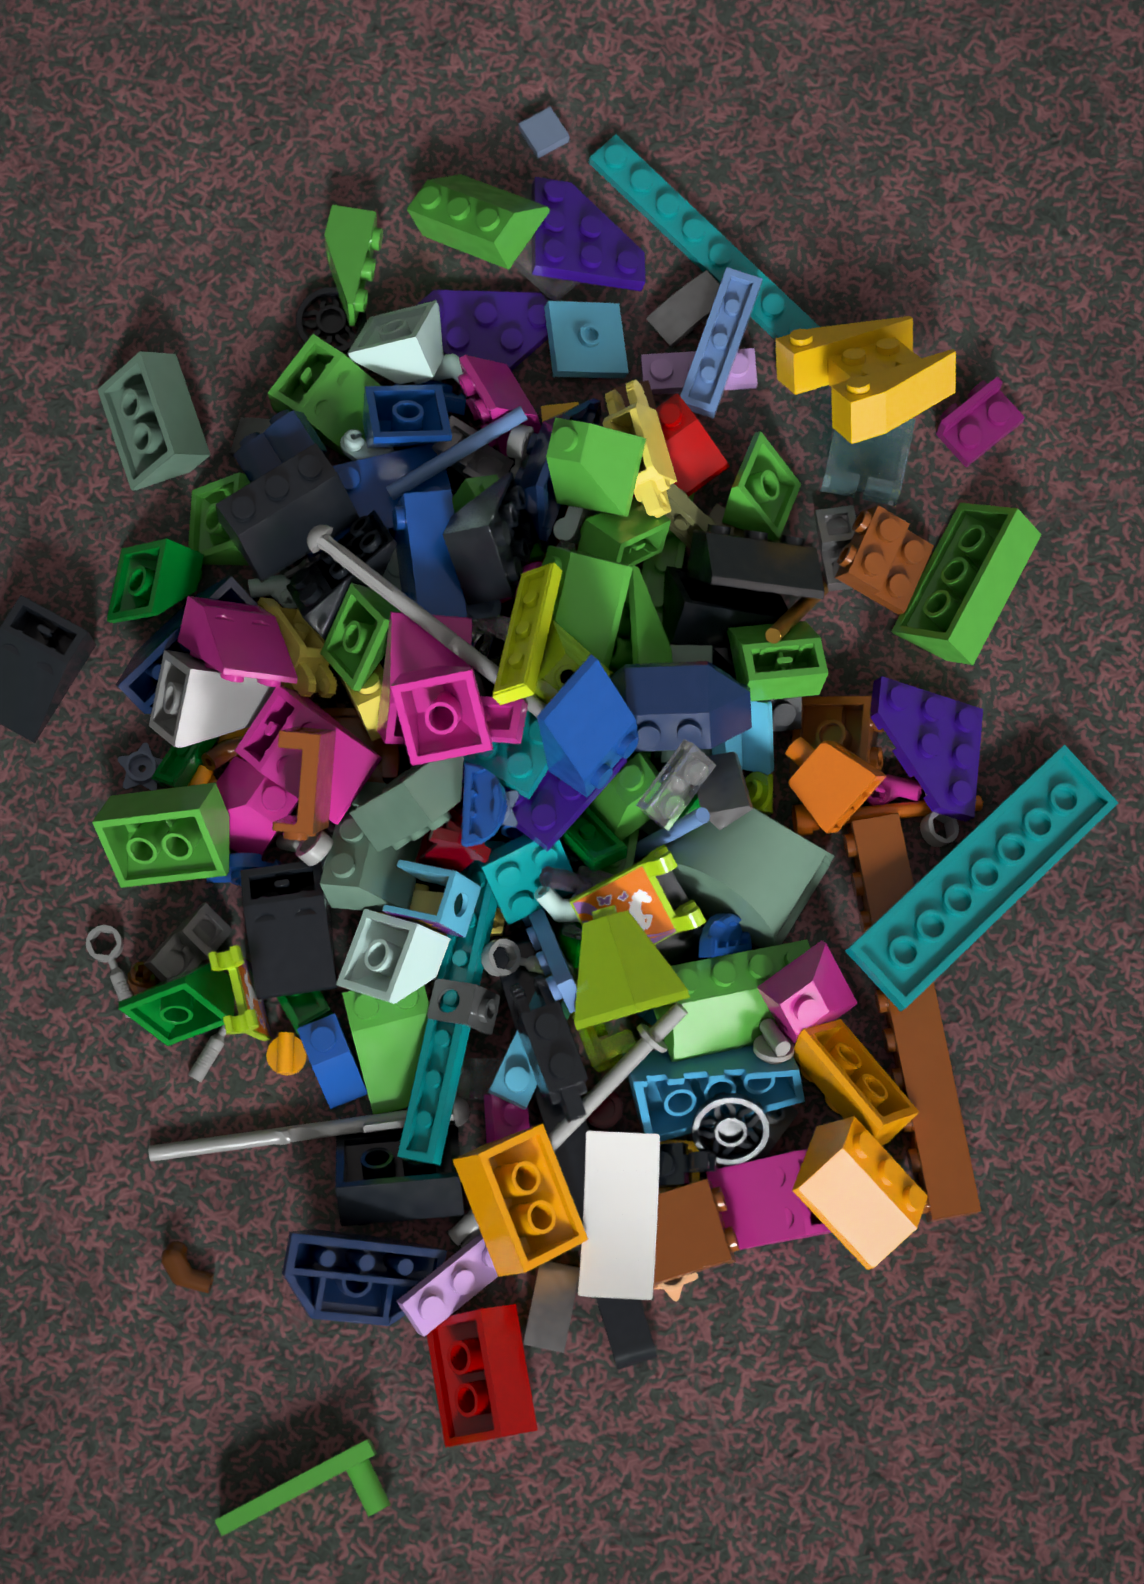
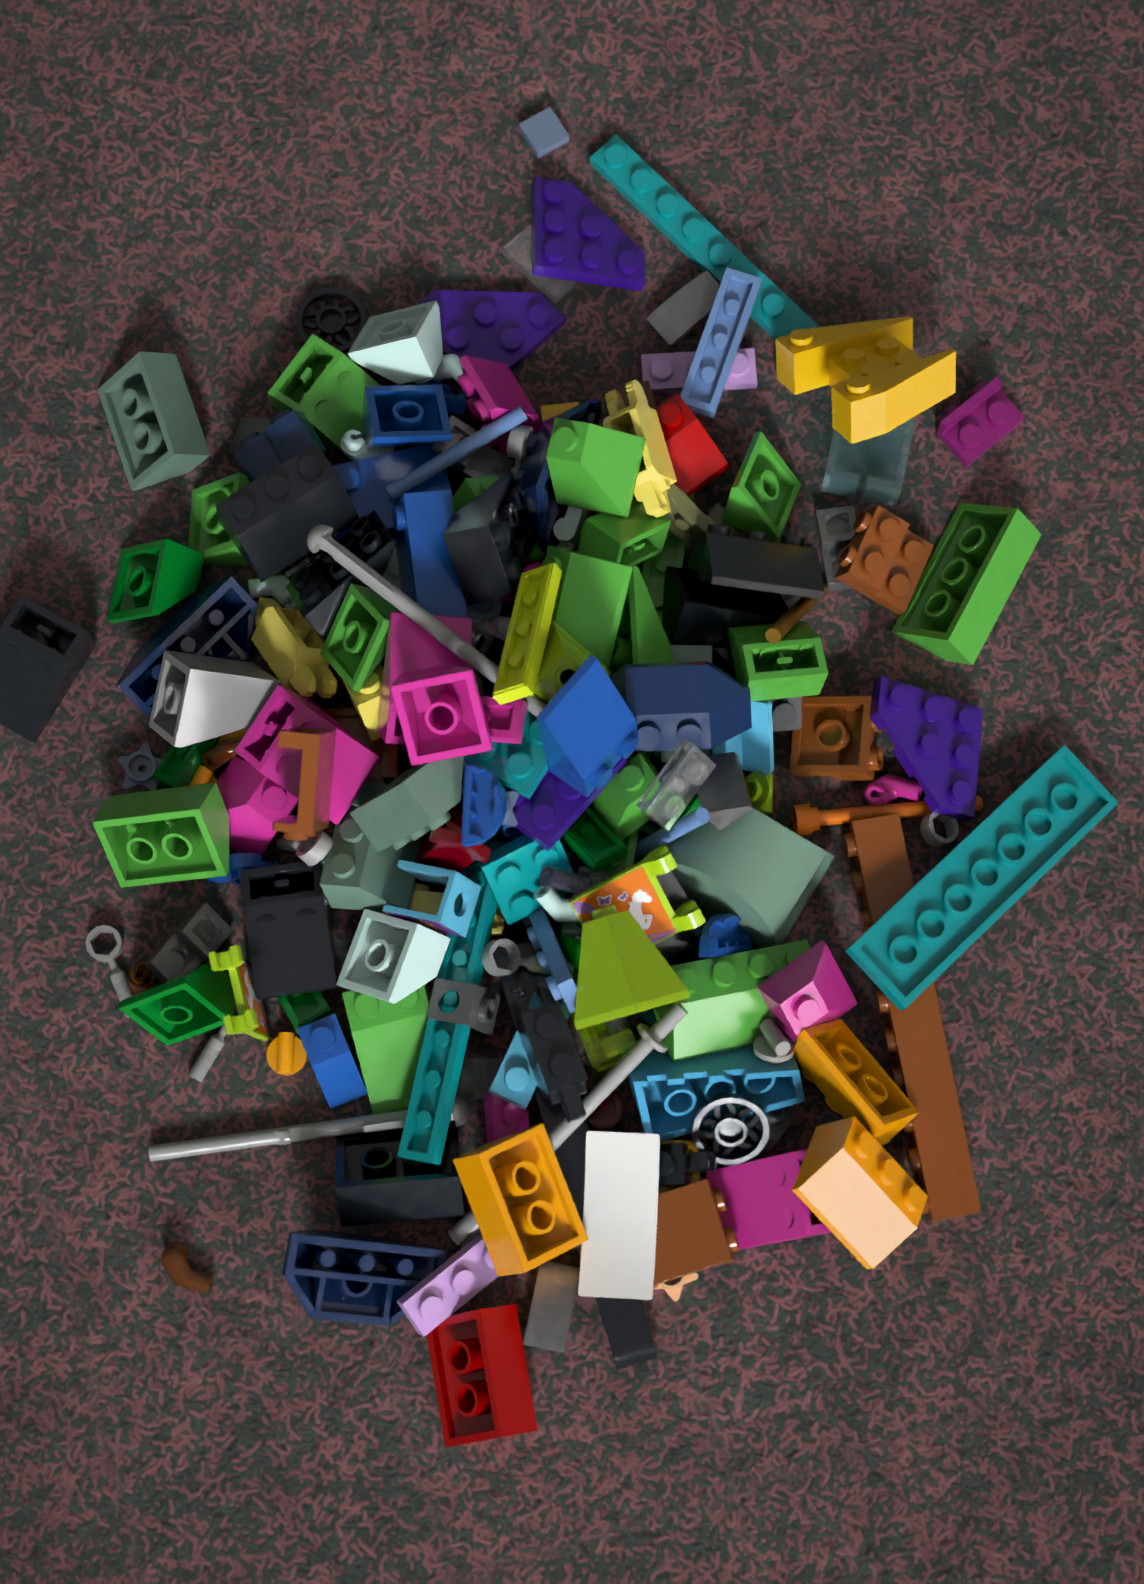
(236, 641): dark pink slope -> none
(349, 246): bright green slope -> none
(353, 1461): bright green piece -> none
(476, 218): bright green slope -> none
(586, 339): medium azure plate -> none
(831, 781): orange torso -> none

